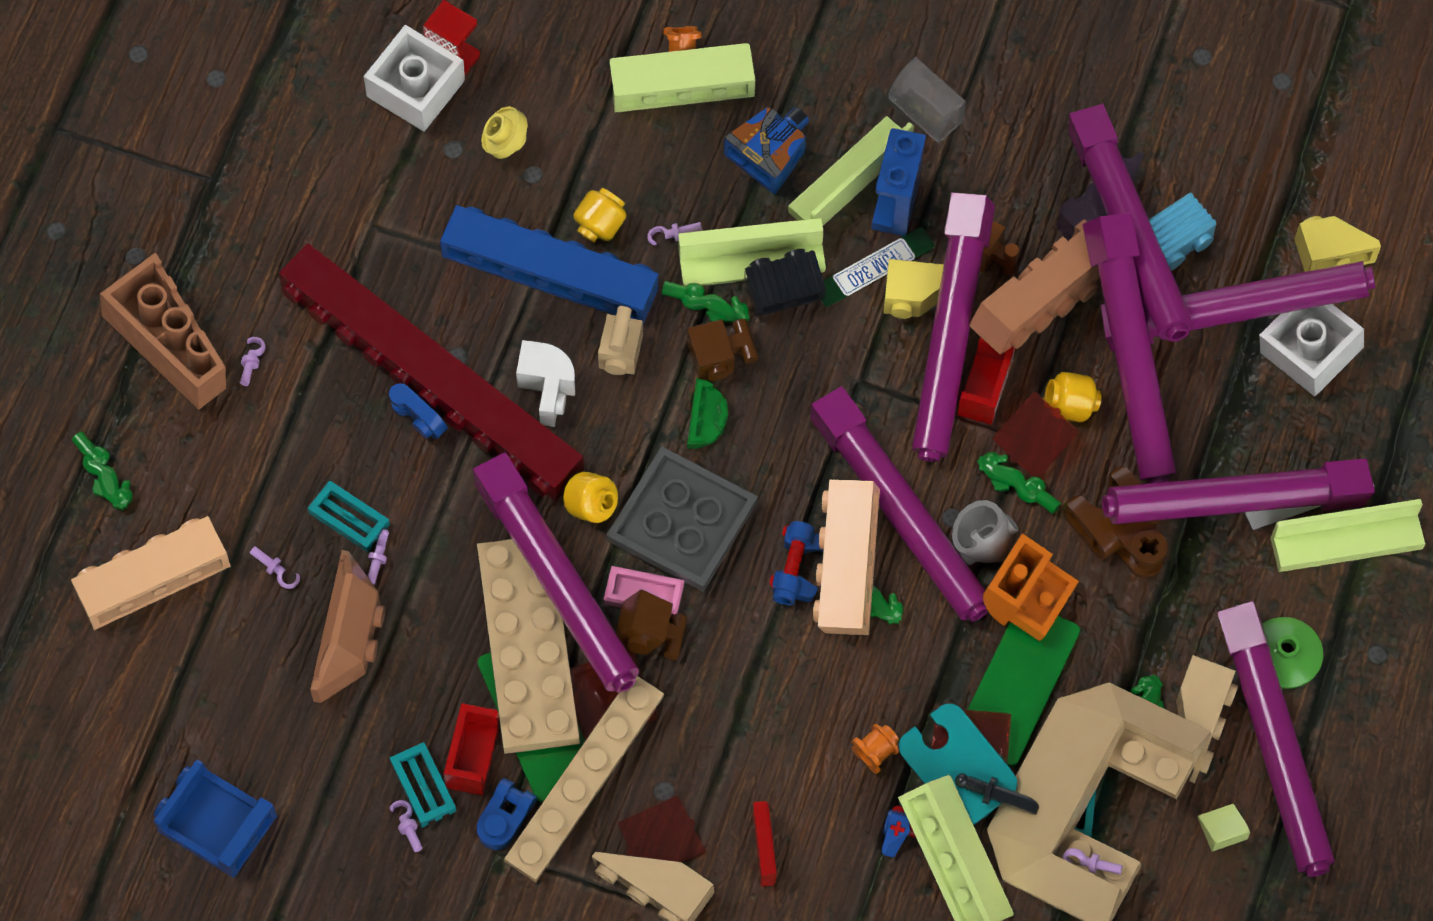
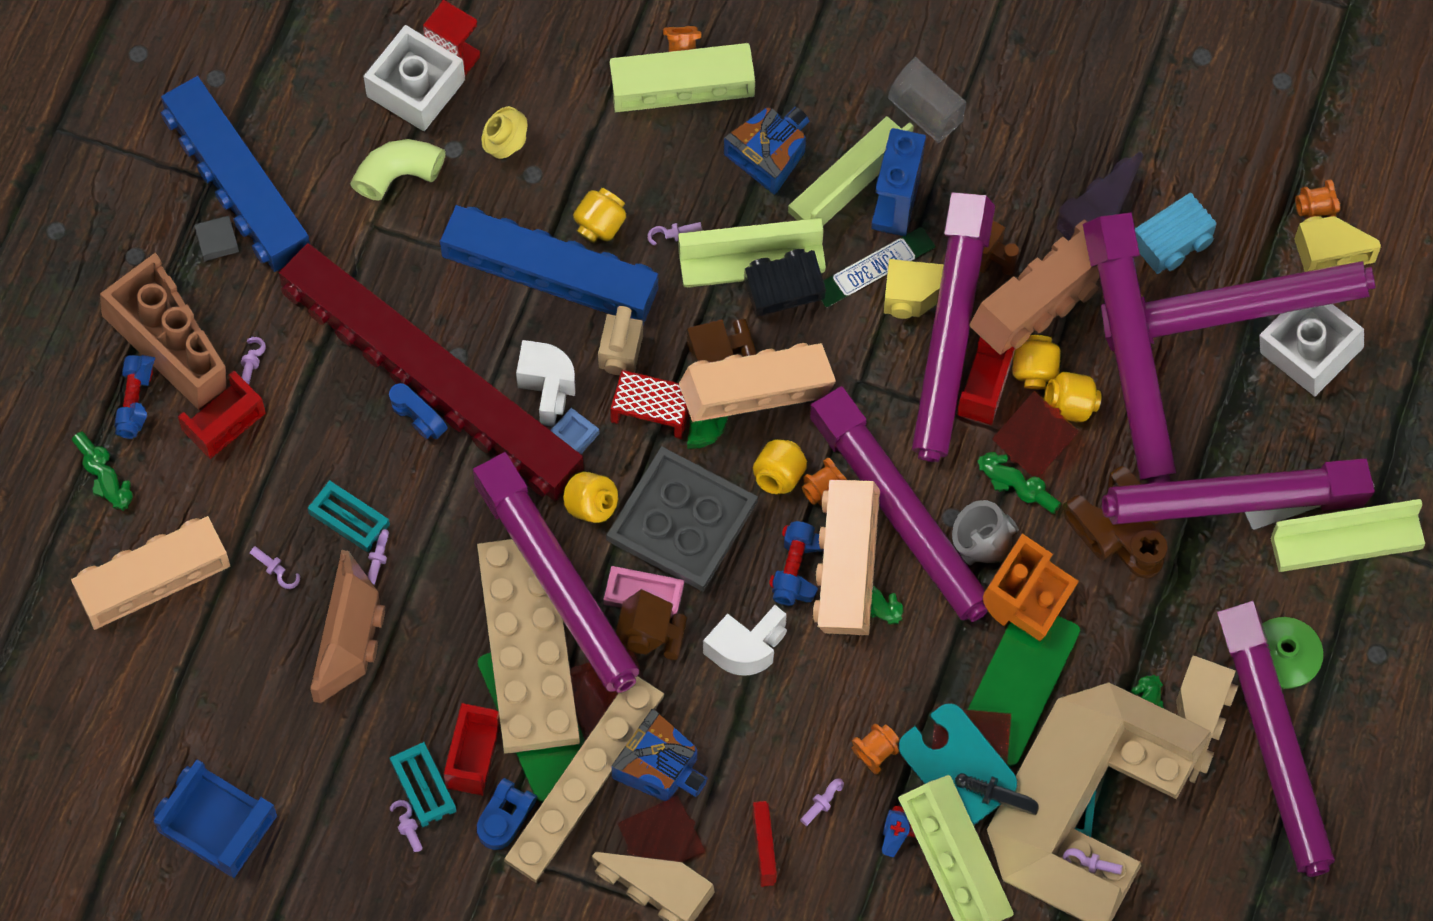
(133, 415): none -> blue piece
(216, 238): none -> dark grey tile
(224, 417): none -> red panel
(234, 172): none -> blue brick
(394, 160): none -> yellowish green cylinder
(575, 430): none -> medium blue tile
(650, 400): none -> red panel
(659, 760): none -> torso
(717, 308): green animal -> none
(744, 651): none -> white brick
(756, 381): none -> light nougat brick
(779, 466): none -> yellow head
(819, 481): none -> orange brick
(822, 802): none -> lavender hand
(1036, 362): none -> yellow head
(1098, 150): magenta brick -> none
(1224, 827): yellowish green slope -> none
(1318, 201): none -> orange brick

